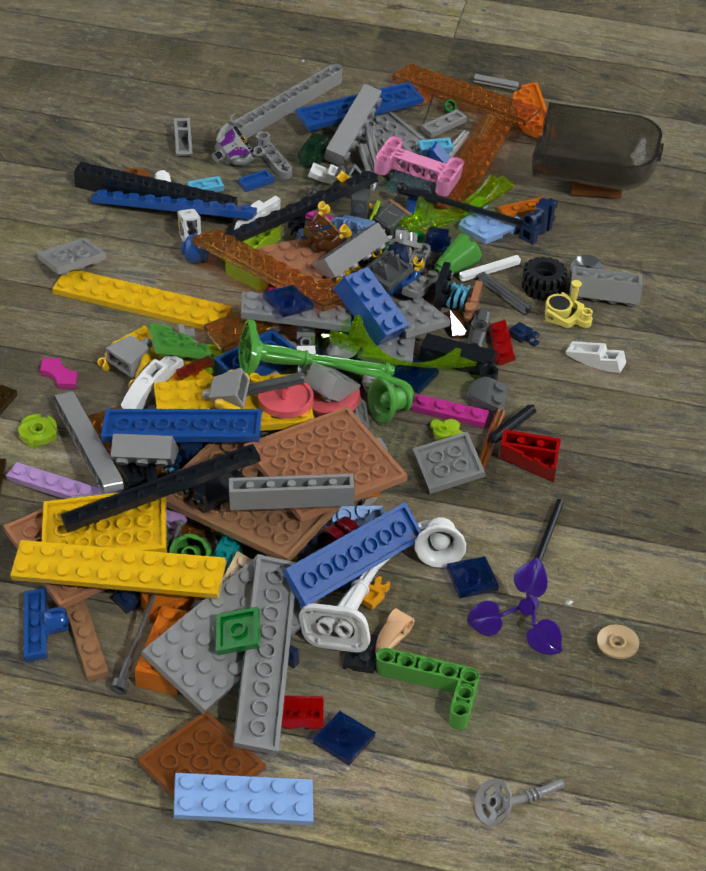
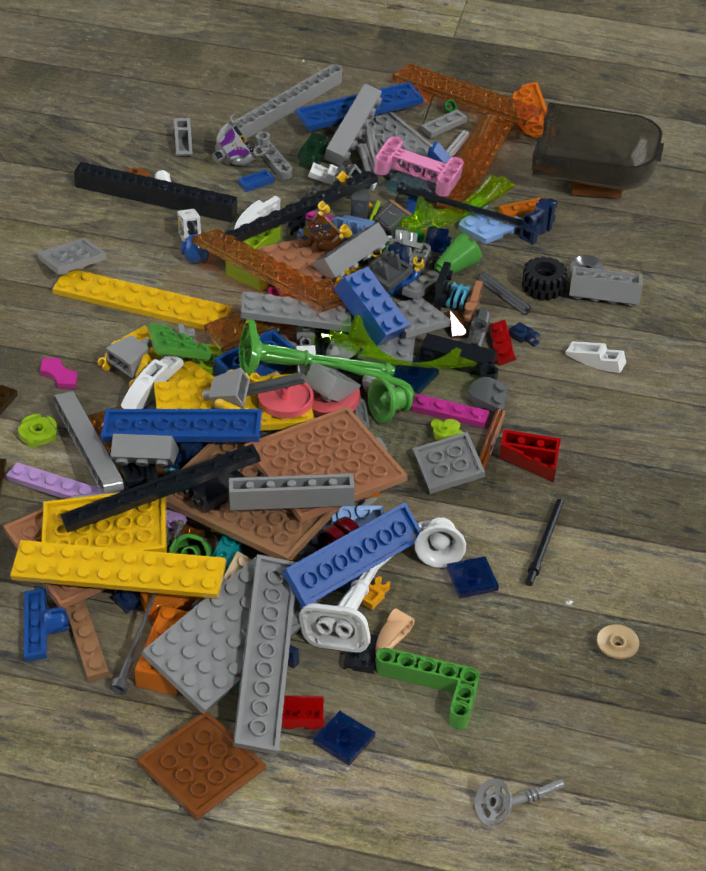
(166, 203): blue plate -> none
(194, 367): clear red axle -> none
(211, 184): medium azure plate -> none
(238, 631): green plate -> none
(243, 799): light blue plate -> none
(288, 300): clear blue plate -> none
(444, 142): medium azure plate -> none
(489, 268): white axle -> none
(496, 82): light grey axle -> none
(512, 423): black axle -> none
(533, 580): dark purple plant -> none
(559, 309): light yellow piece -> none

